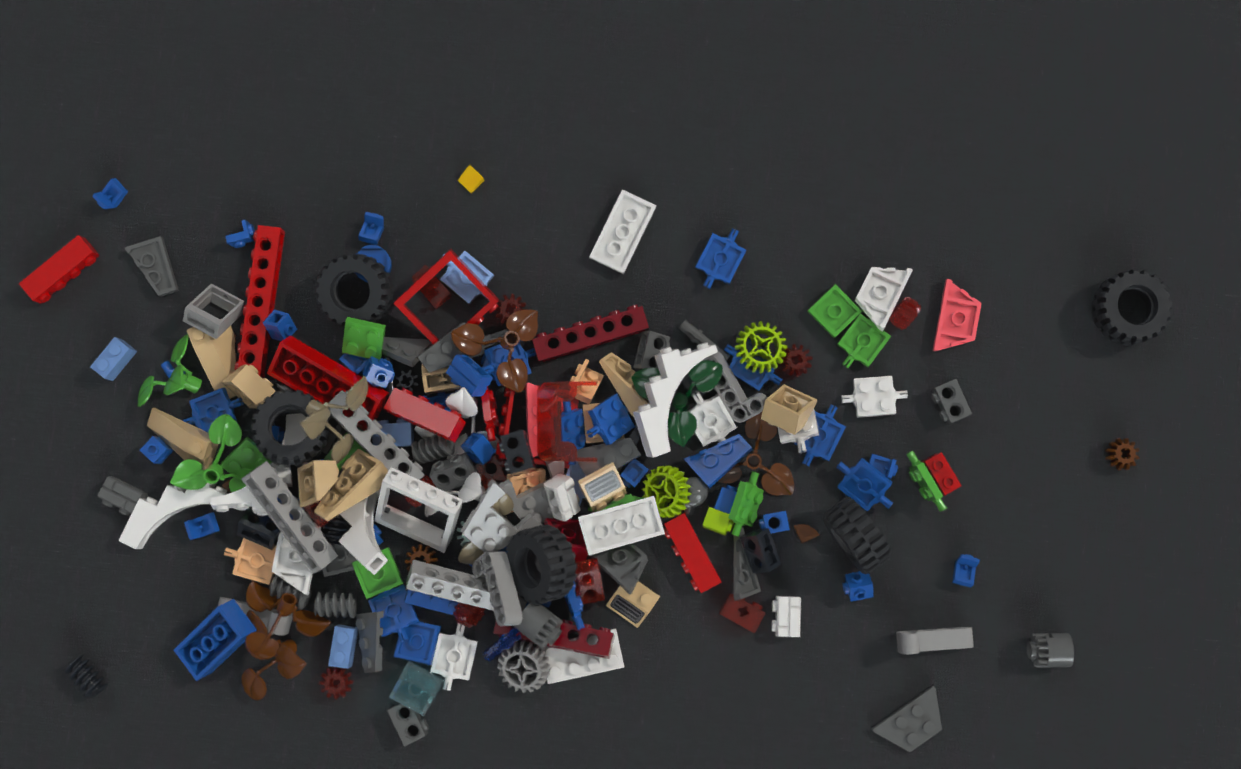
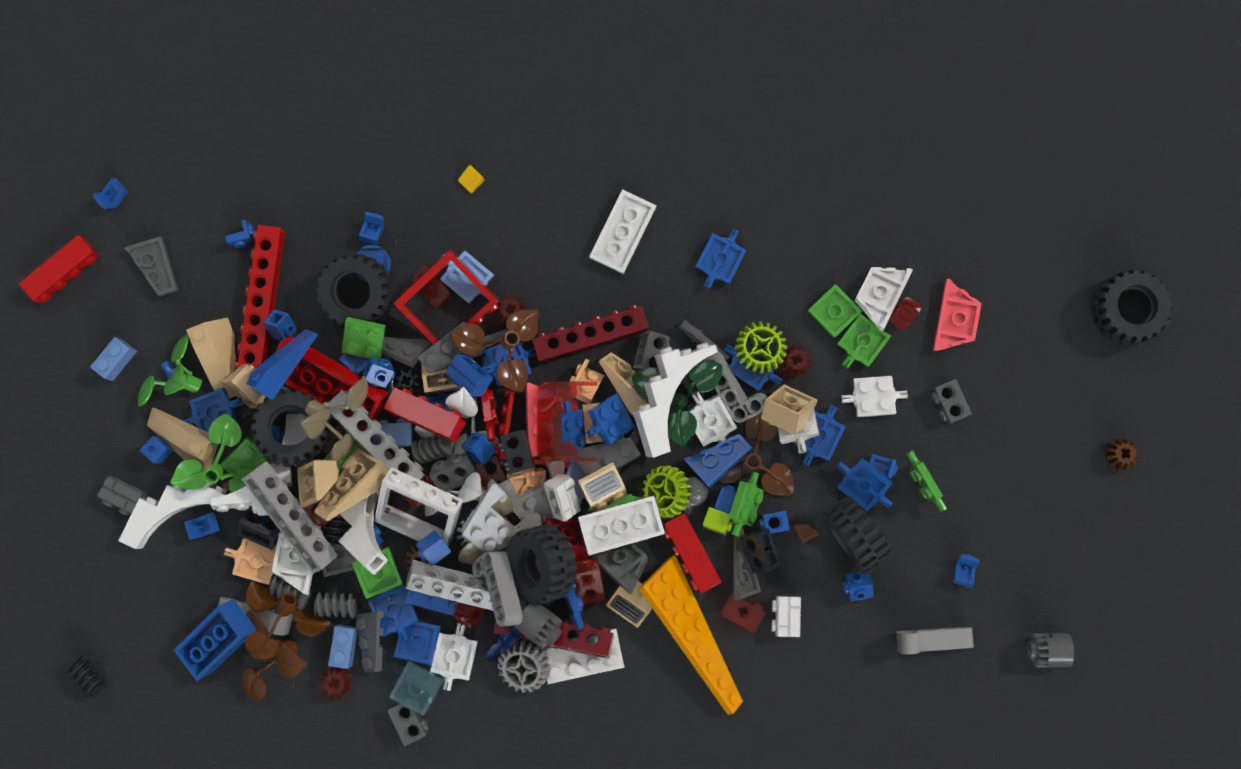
(206, 322): light grey window -> none
(275, 371): none -> blue wedge
(432, 548): none -> blue brick
(633, 473): blue bracket -> none
(680, 613): none -> light orange wing
(913, 722): dark grey wing -> none
(942, 473): red brick -> none

